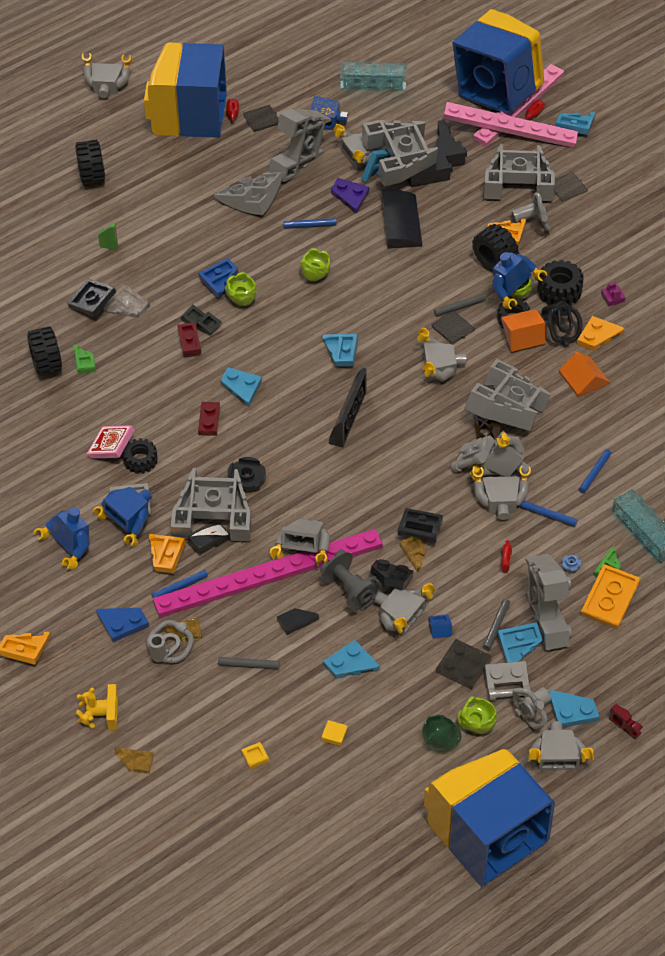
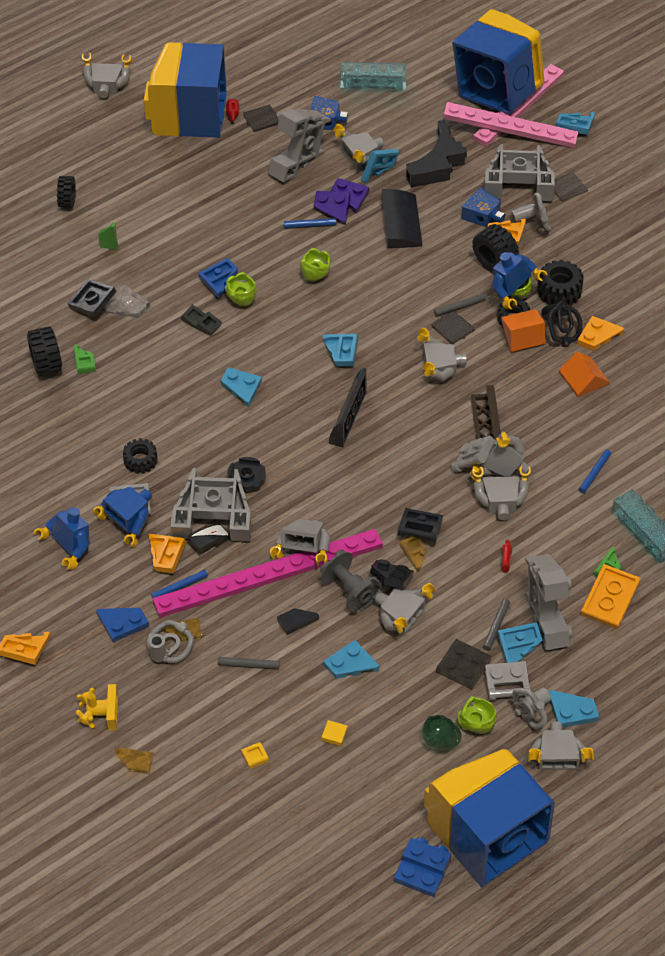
(66, 191): none -> black tyre
(90, 162): black tyre -> none
(110, 441): tile -> none
(189, 339): dark red plate -> none
(209, 418): dark red plate -> none
(251, 194): light grey brick -> none
(333, 203): none -> dark purple wing
(405, 146): light grey wedge -> none
(423, 866): none -> blue plate
(440, 626): blue slope -> none
(482, 209): none -> blue torso
(511, 400): light grey wedge -> none
(534, 109): red piece -> none
(549, 513): blue bar -> none
(571, 567): medium blue plate -> none
(612, 294): magenta tile -> none
(622, 718): dark red plate -> none

